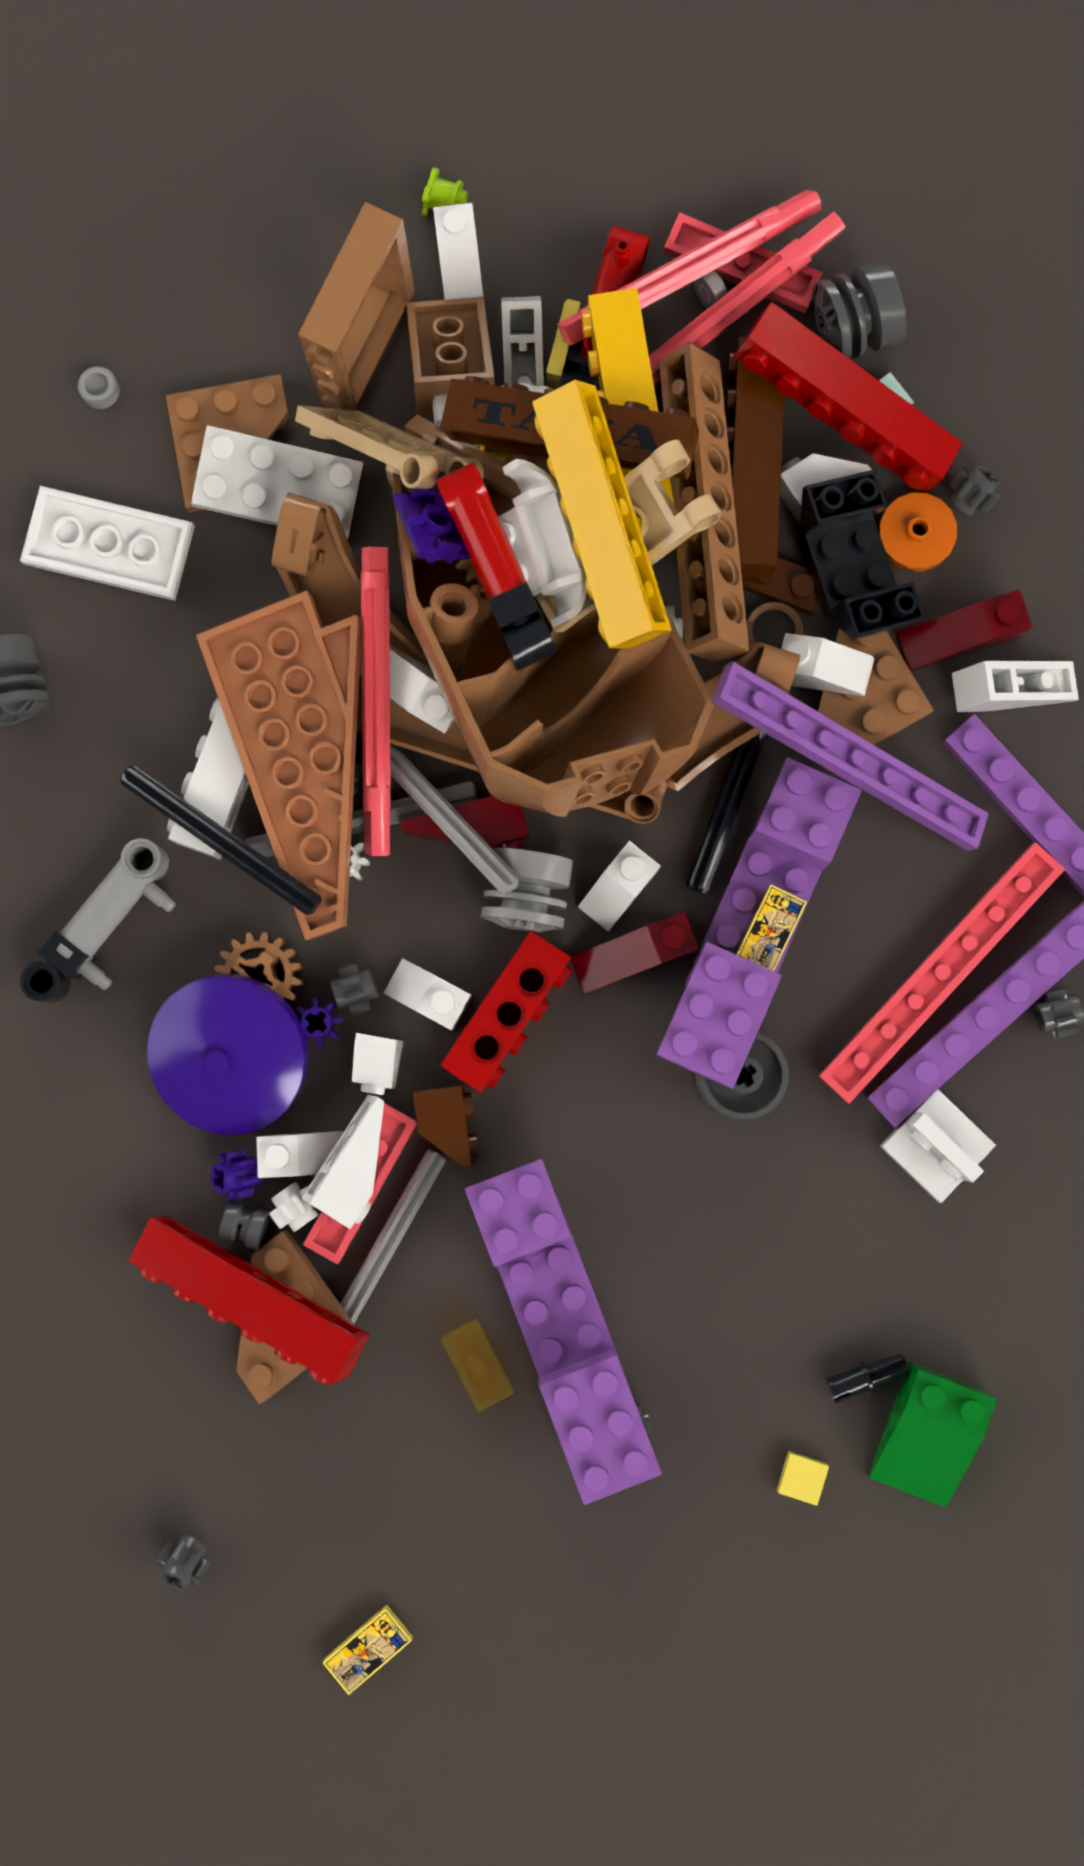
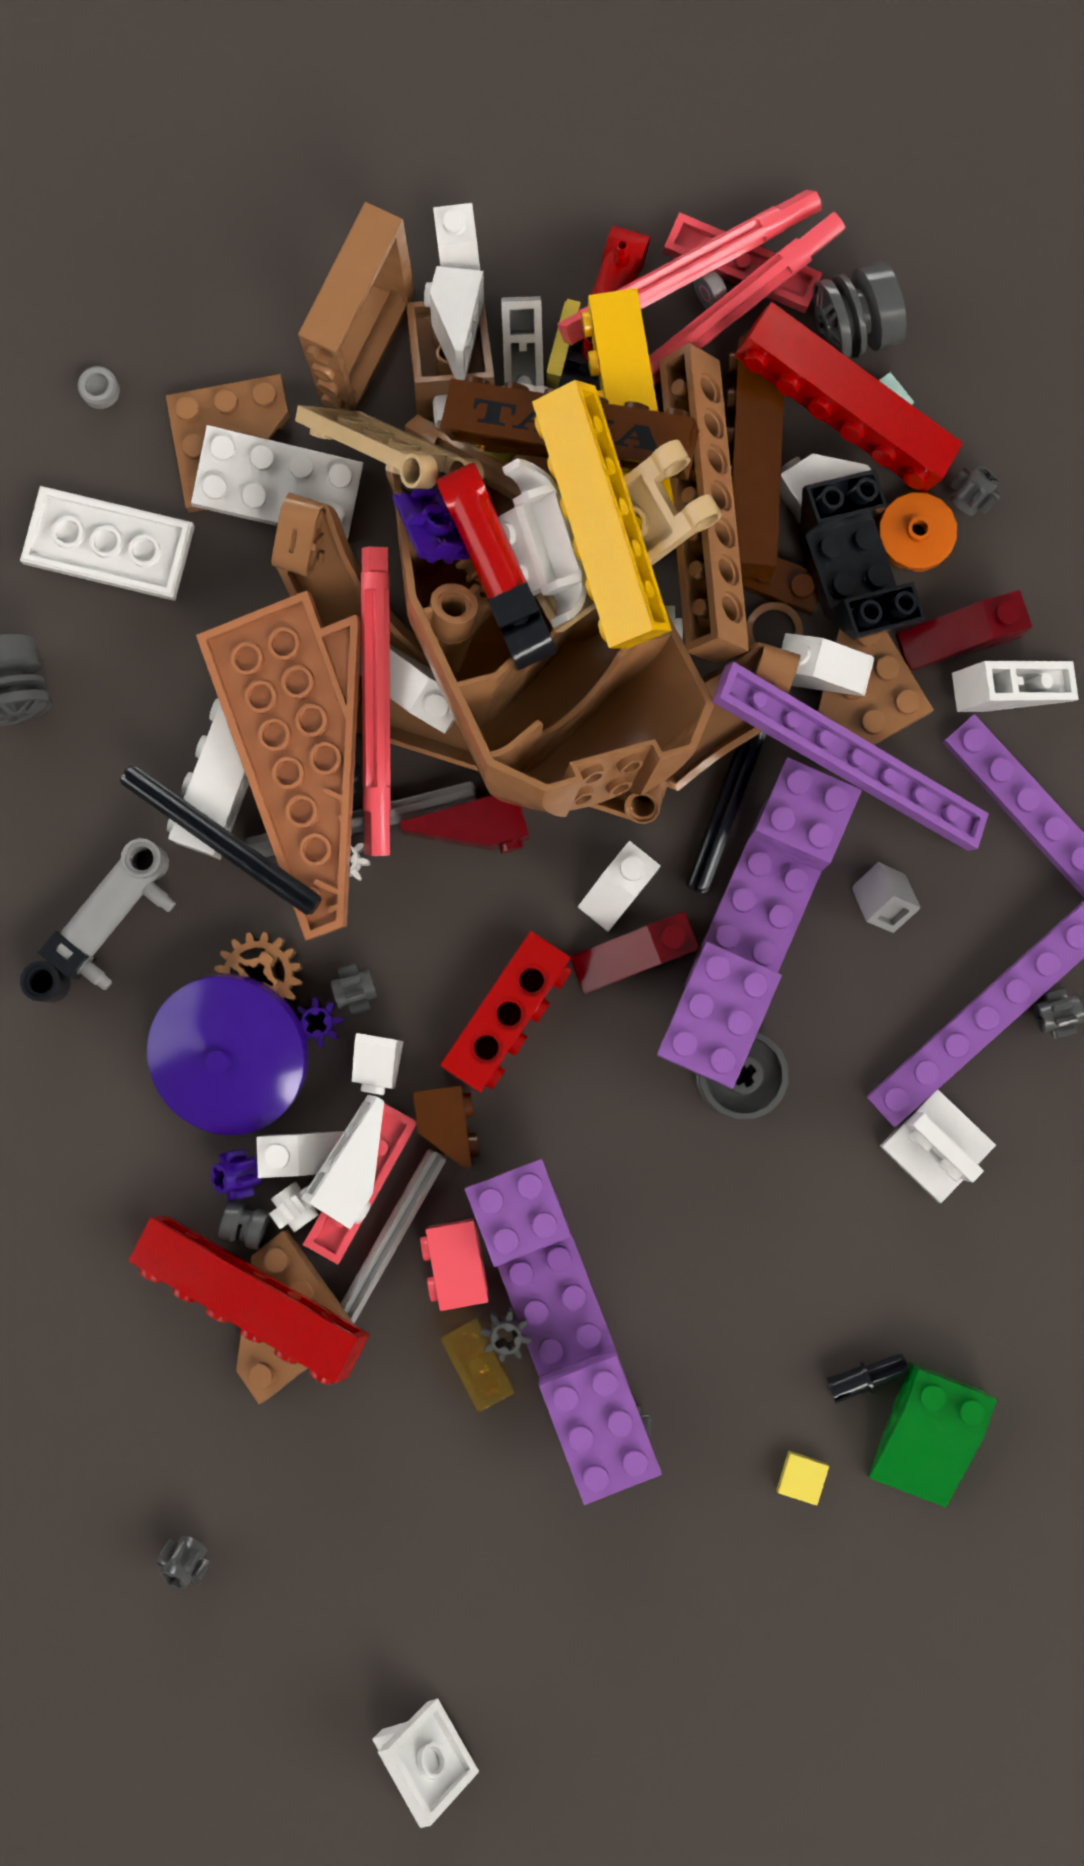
(367, 1649): tile -> none
(426, 1761): none -> white bracket
(428, 994): white slope -> none
(442, 193): lime brick -> none
(452, 823): light grey axle -> none
(456, 310): none -> white slope
(456, 1264): none -> coral brick
(502, 1346): none -> dark grey gear
(529, 903): light grey wheel -> none
(771, 927): tile -> none
(885, 897): none -> light grey panel
(941, 972): coral plate -> none

